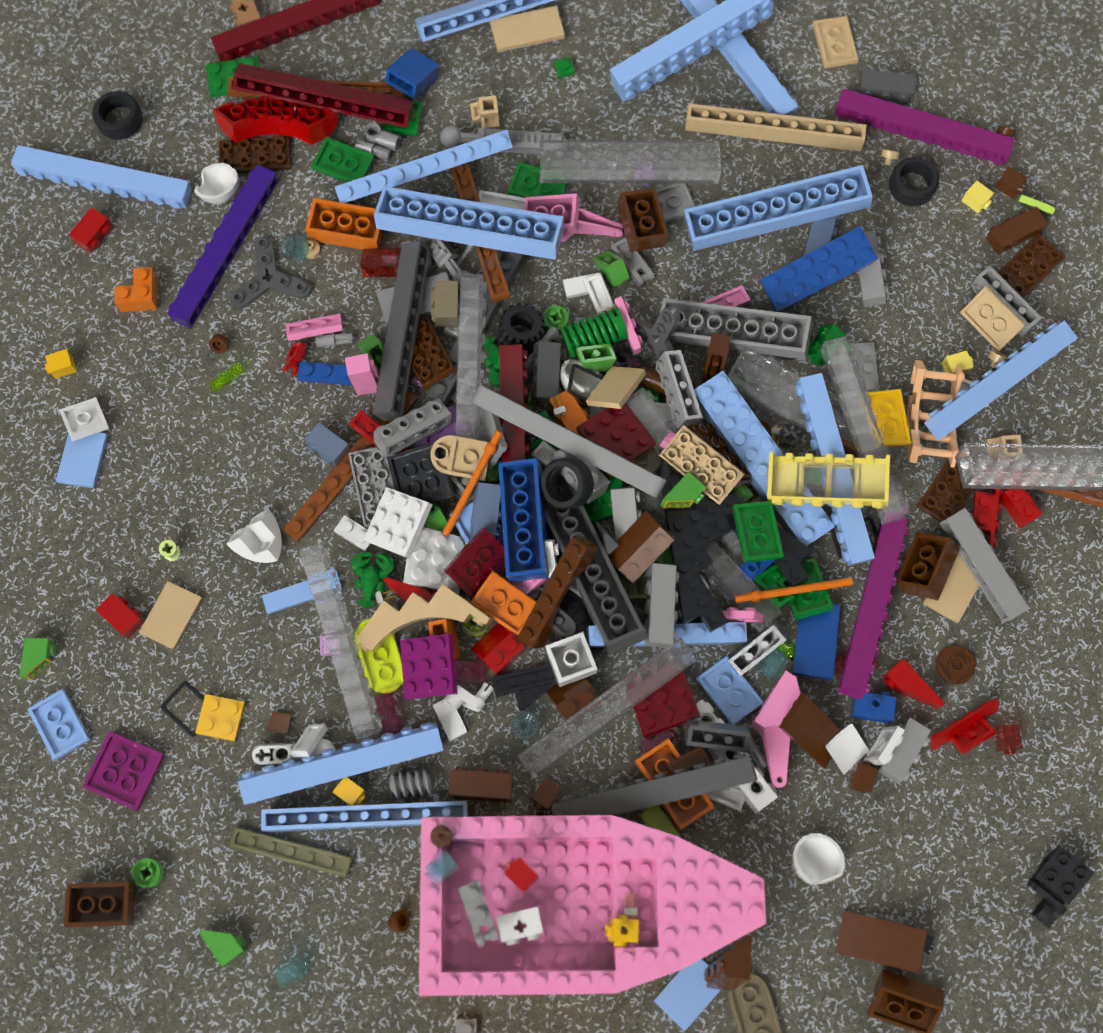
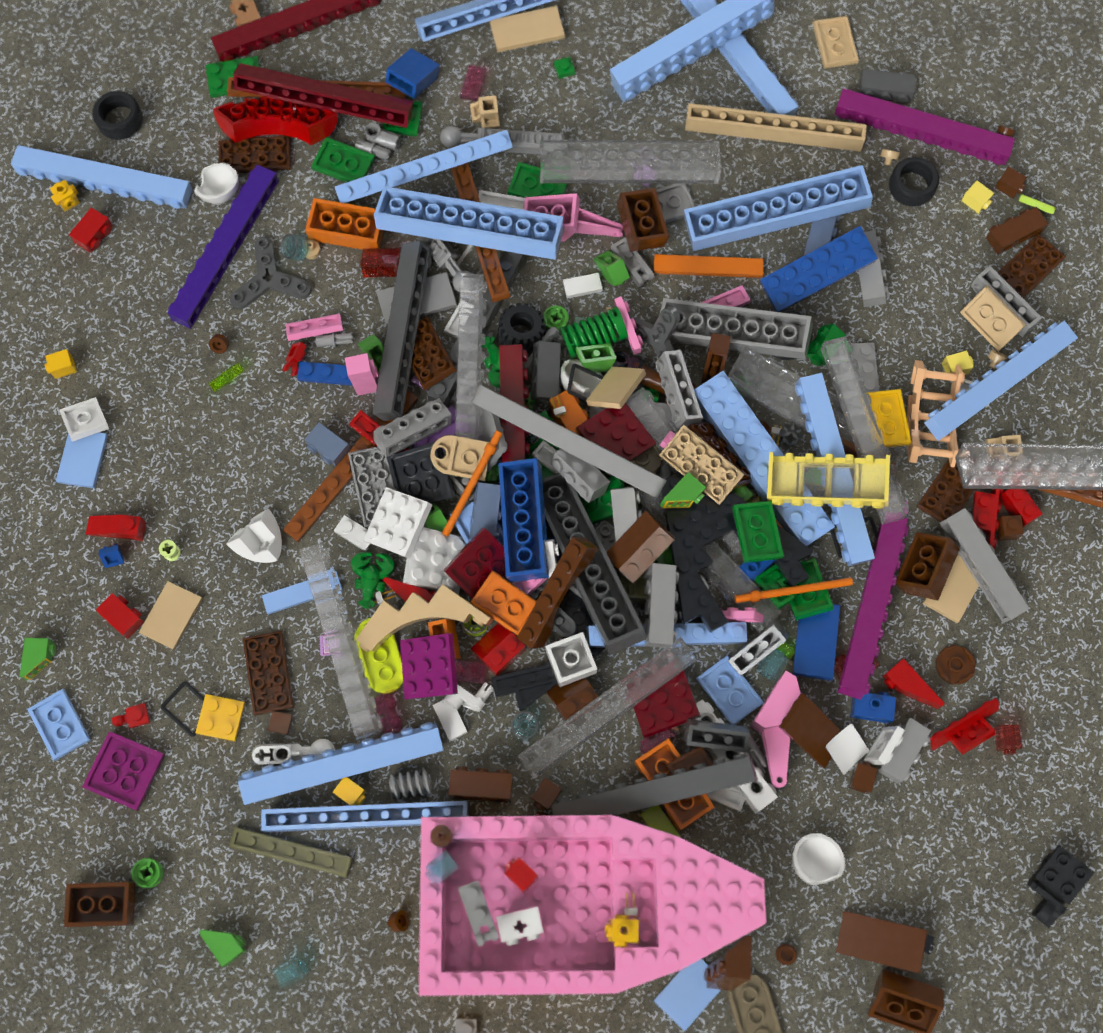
(64, 195): none -> yellow brick
(111, 556): none -> blue tile
(117, 527): none -> red slope
(134, 717): none -> red plate
(141, 294): orange brick -> none
(268, 673): none -> reddish brown tile
(309, 740): white tile -> none
(445, 298): dark tan brick -> none
(473, 83): none -> clear pink plate
(549, 485): black tyre -> none
(598, 293): white tile -> none
(606, 538): dark grey slope -> none
(708, 266): none -> orange tile
(786, 954): none -> reddish brown plate
(1010, 528): none -> reddish brown brick

